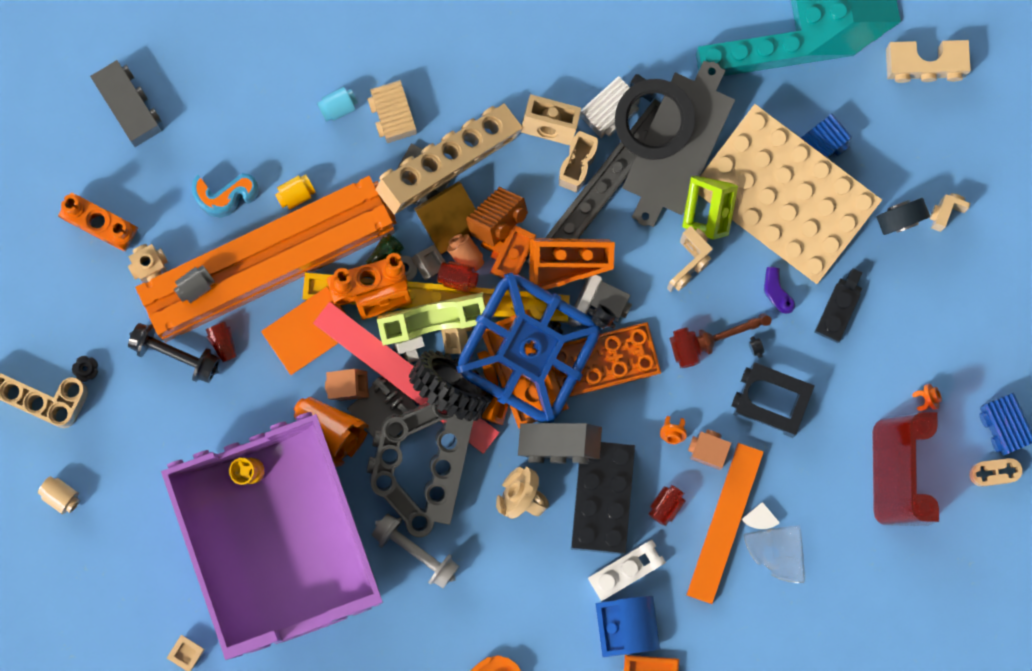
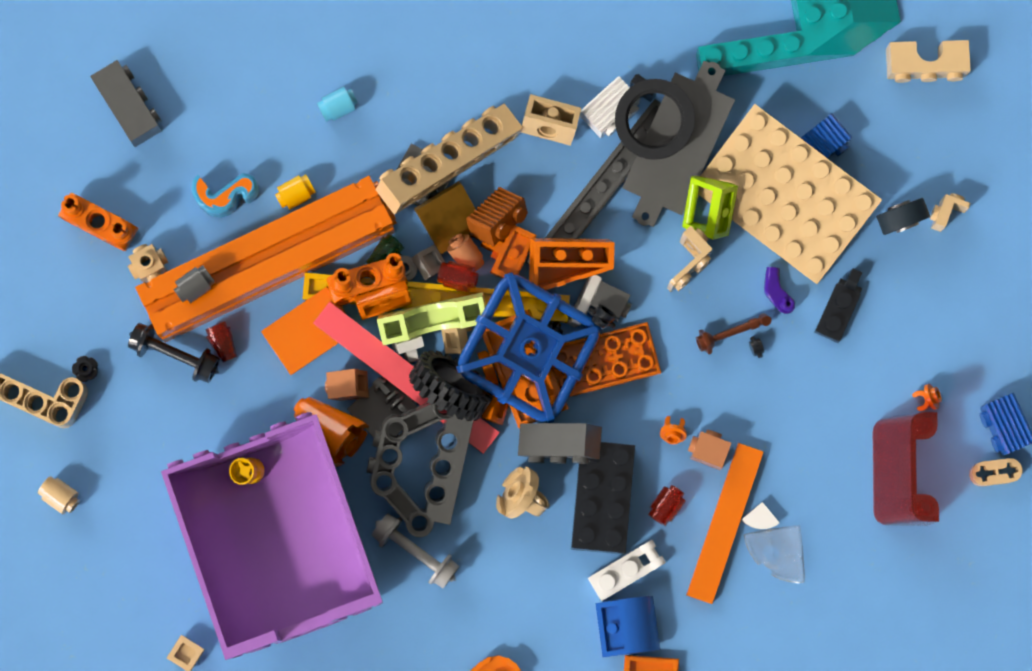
(393, 112): tan brick -> none
(575, 166): tan brick -> none
(685, 348): clear red brick -> none
(744, 406): black panel -> none

